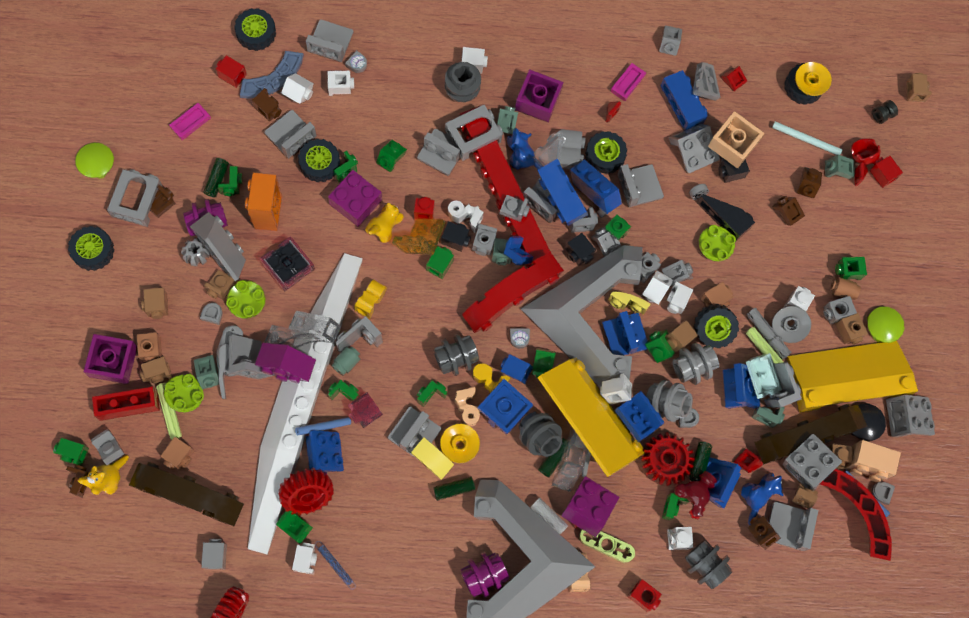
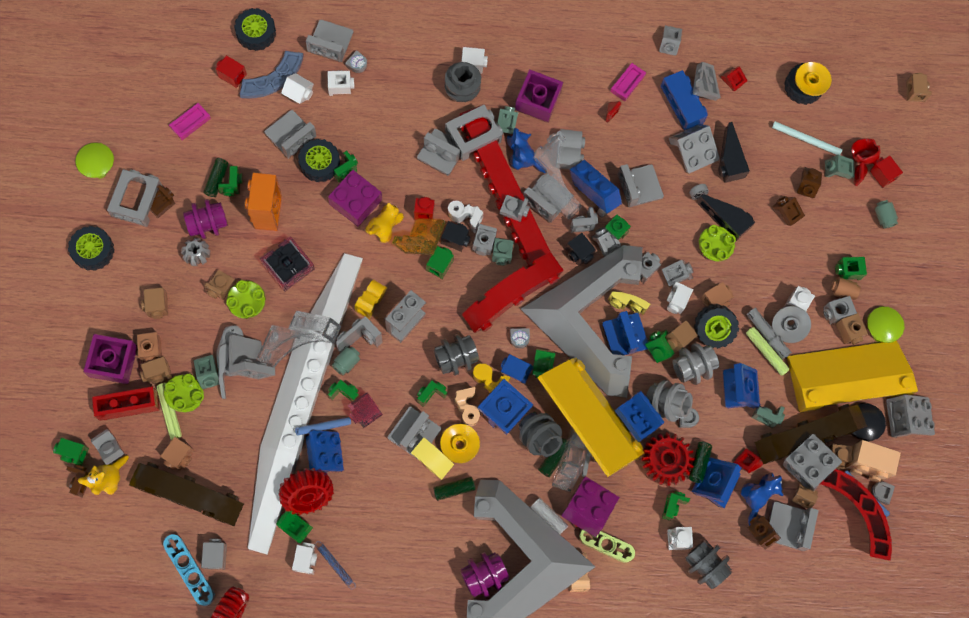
(186, 571): none -> medium azure beam
(212, 313): light grey tile -> none
(220, 244): light grey slope -> none
(266, 105): reddish brown brick -> none
(285, 362): magenta brick -> none
(390, 154): green bracket -> none
(404, 320): none -> light grey panel
(515, 252): blue bracket -> none
(561, 193): blue wedge -> none
(606, 152): black wheel -> none
(616, 389): white brick -> none
(636, 596): red brick -> none
(657, 287): white brick -> none
(697, 493): dark red animal -> none
(736, 139): light nougat brick -> none
(763, 375): light aqua hinge -> none
(790, 389): light grey bracket -> none
(886, 111): pearl dark grey wheel -> none
(886, 214): none -> sand green brick

